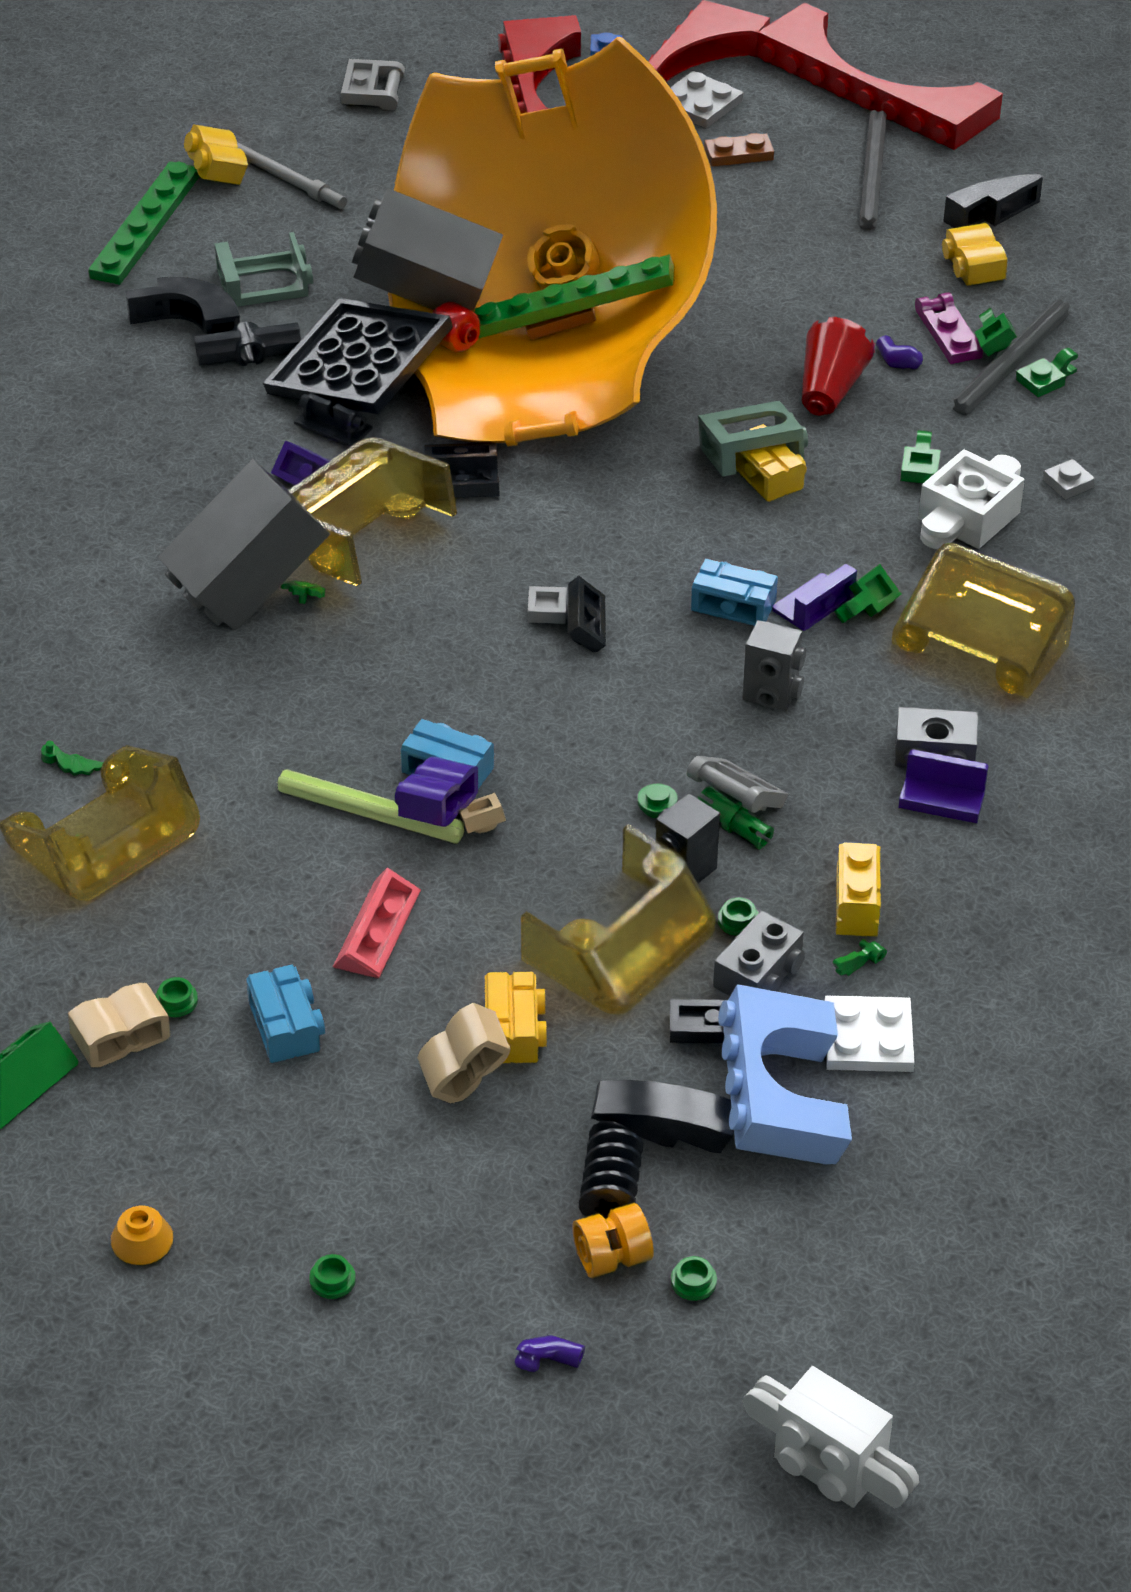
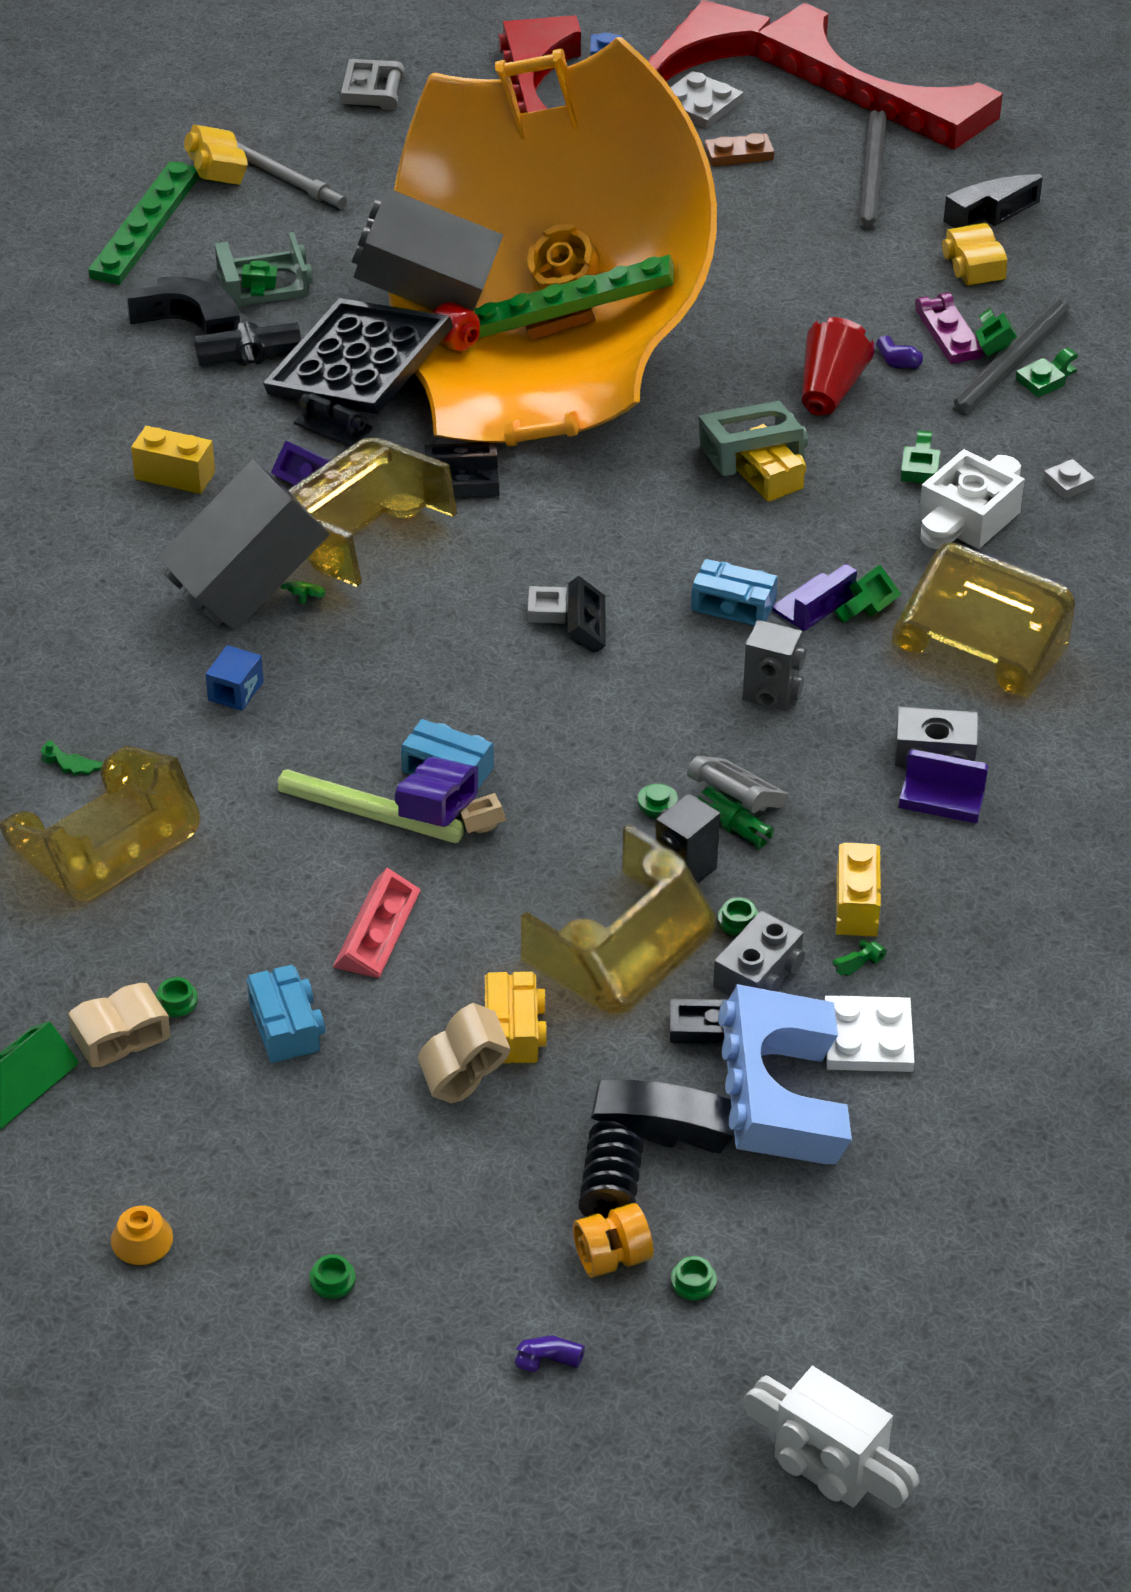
(173, 459): none -> yellow brick
(234, 677): none -> blue brick
(258, 277): none -> green plate

